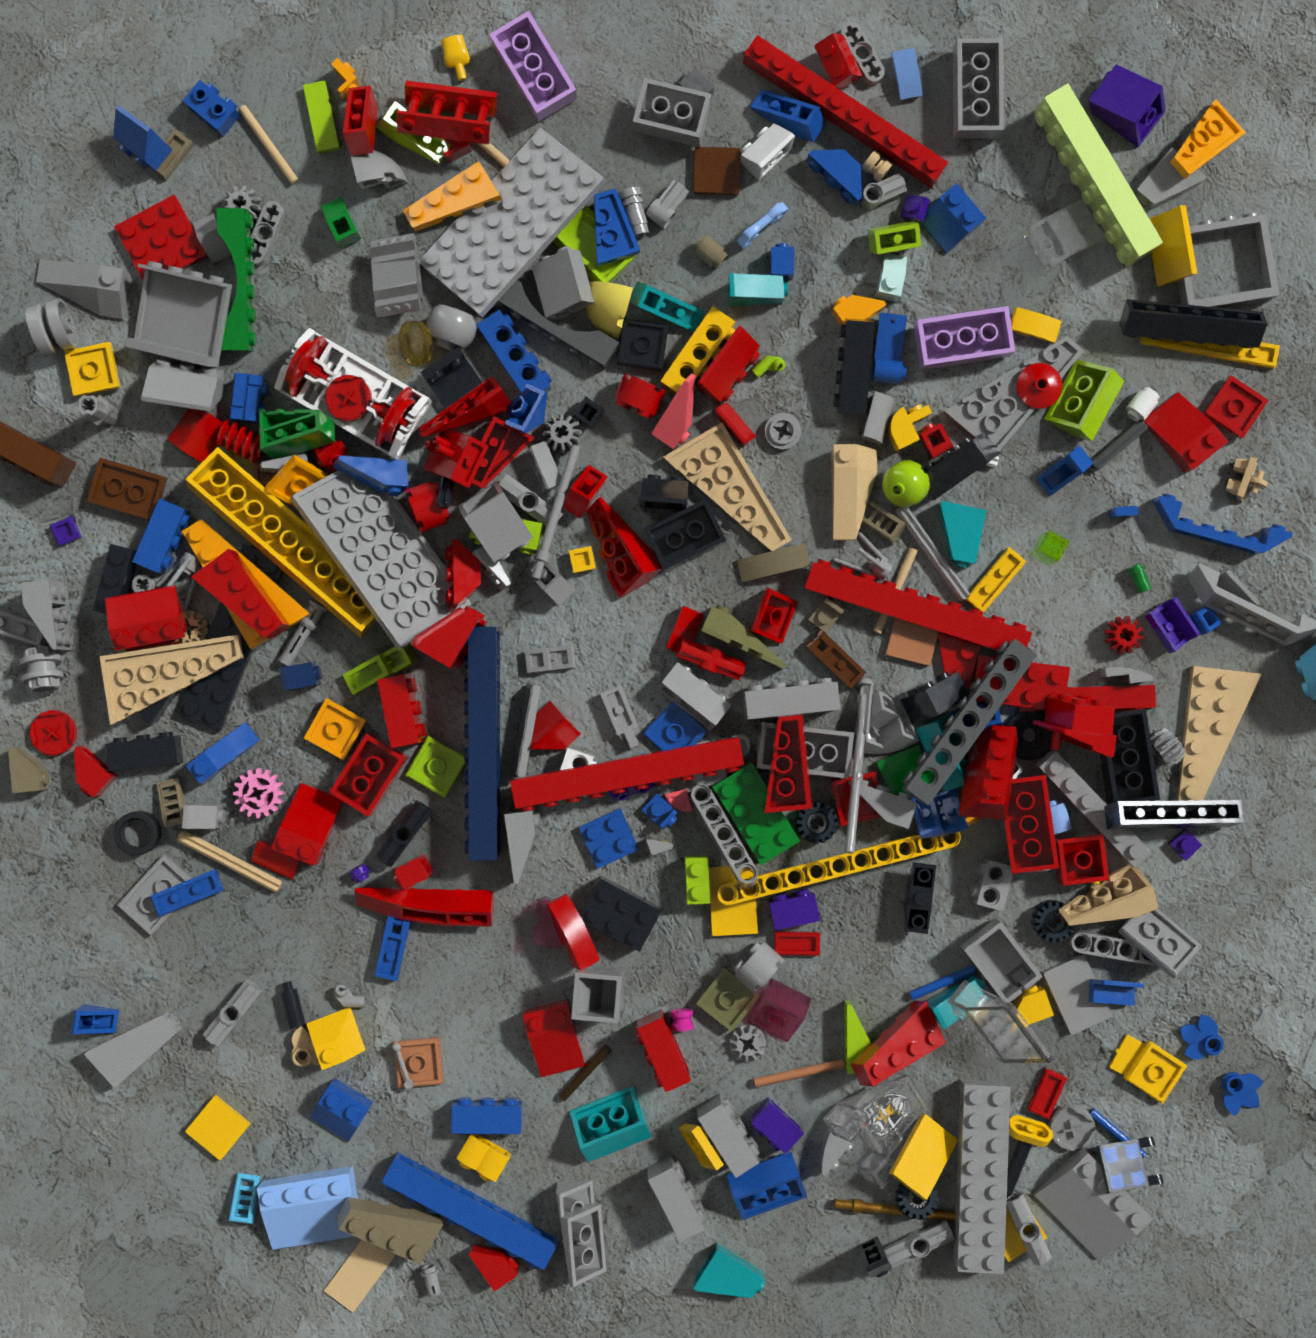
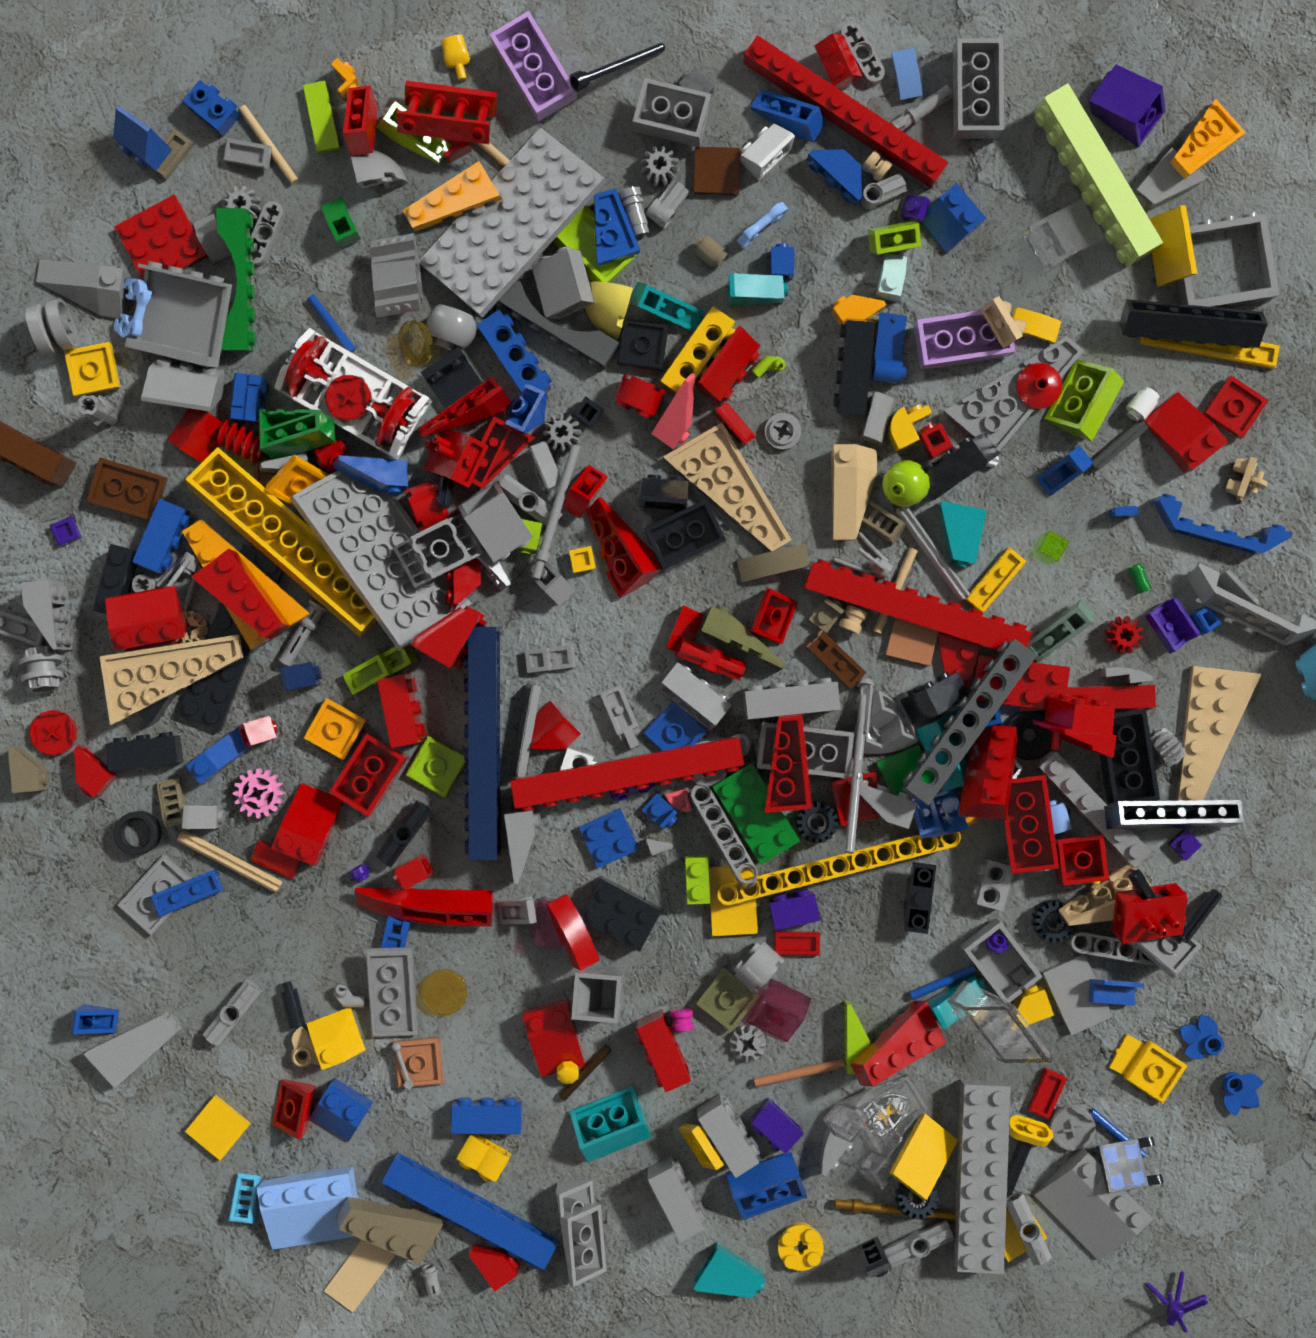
(130, 325): none -> light blue helmet
(247, 153): none -> light grey tile
(258, 731): none -> brick
(294, 1107): none -> red slope
(330, 322): none -> blue bar
(391, 991): none -> light grey tile
(438, 550): none -> light grey slope
(444, 992): none -> clear yellow tile
(517, 911): none -> light grey slope
(567, 1072): none -> yellow tile
(580, 80): none -> black piece
(667, 170): none -> light grey gear
(809, 1256): none -> yellow plate
(853, 619): none -> tan wheel
(914, 114): none -> light grey pin
(993, 946): none -> dark purple plate
(1002, 324): none -> tan tile
(1061, 630): none -> sand green slope
(1148, 910): none -> red piece
(1175, 1308): none -> dark purple plant
(1200, 915): none -> black axle

